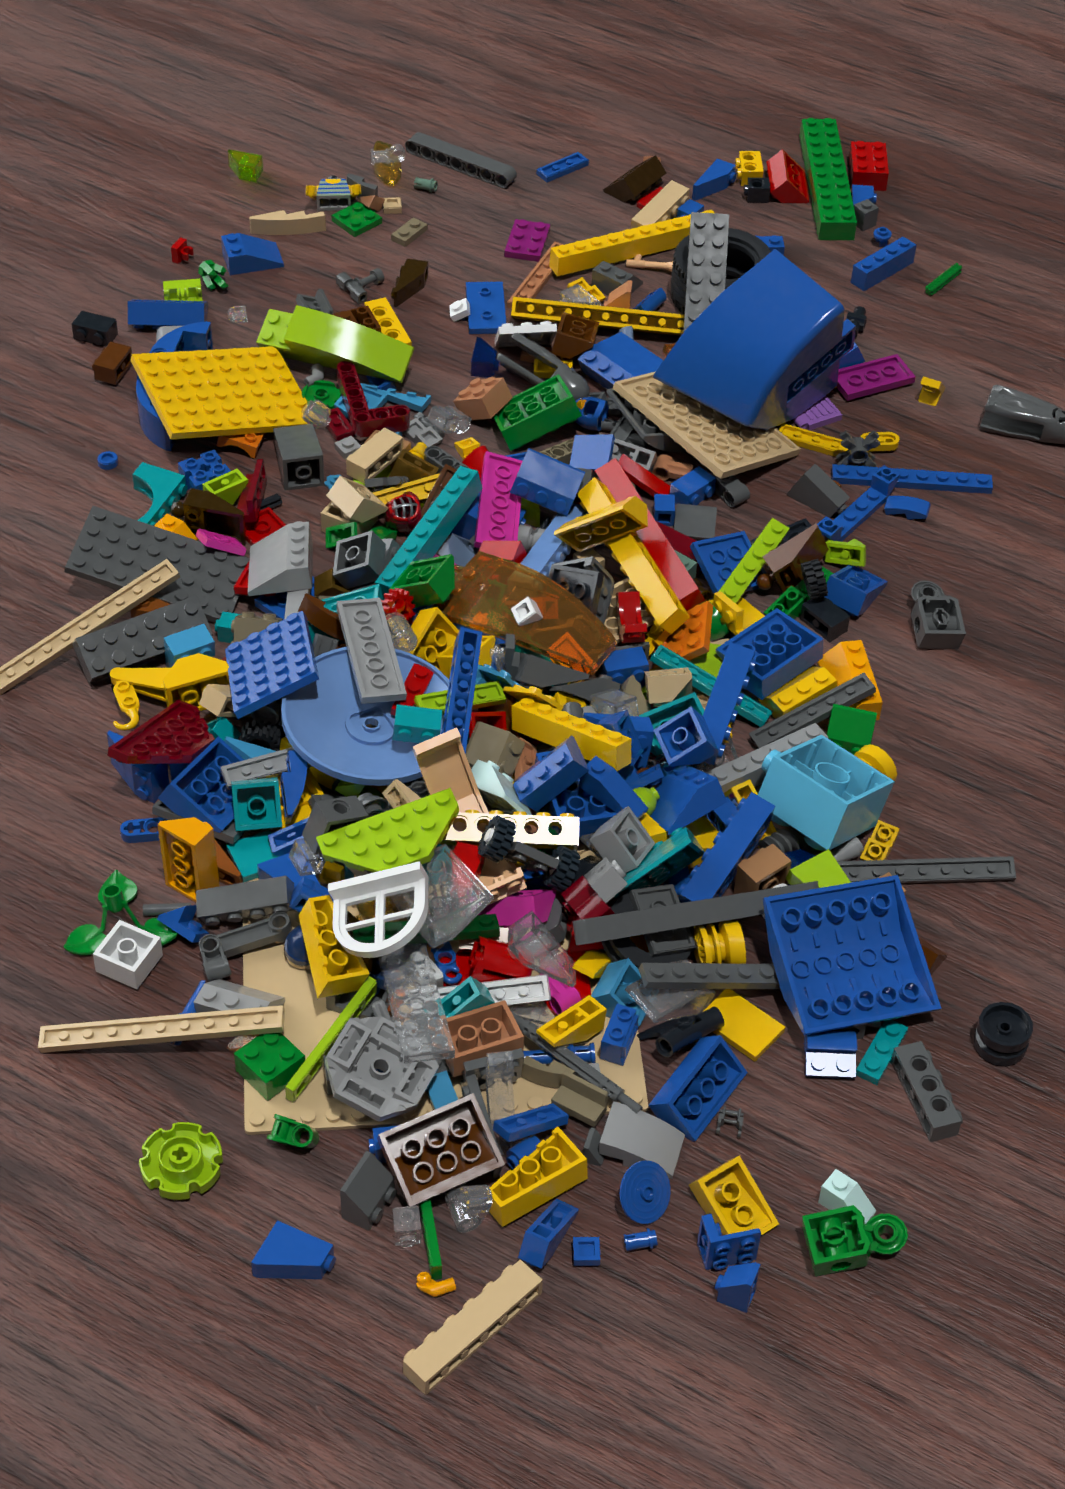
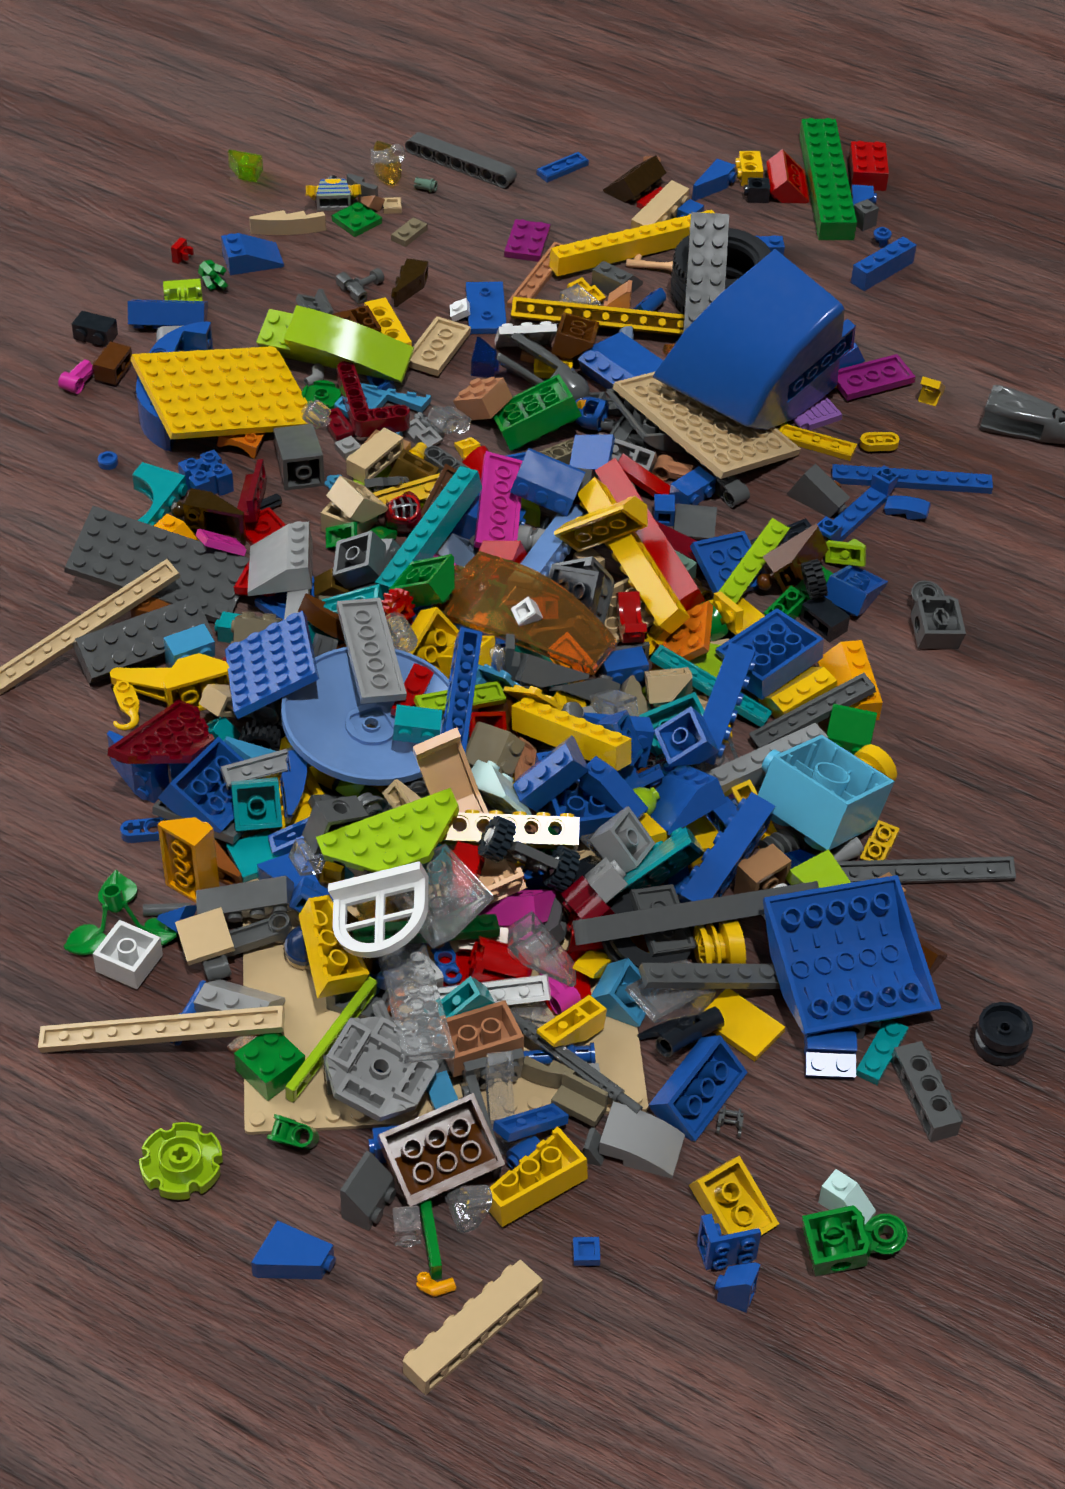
(74, 380): none -> dark pink piece
(204, 936): none -> tan tile
(227, 485): lime slope -> none
(237, 314): clear tile -> none
(438, 345): none -> tan plate
(546, 1233): blue slope -> none
(619, 1034): blue window -> none
(640, 1240): blue pin -> none
(645, 1192): blue shield -> none
(858, 318): black axle -> none
(858, 449): dark grey pin -> none
(943, 279): green axle -> none

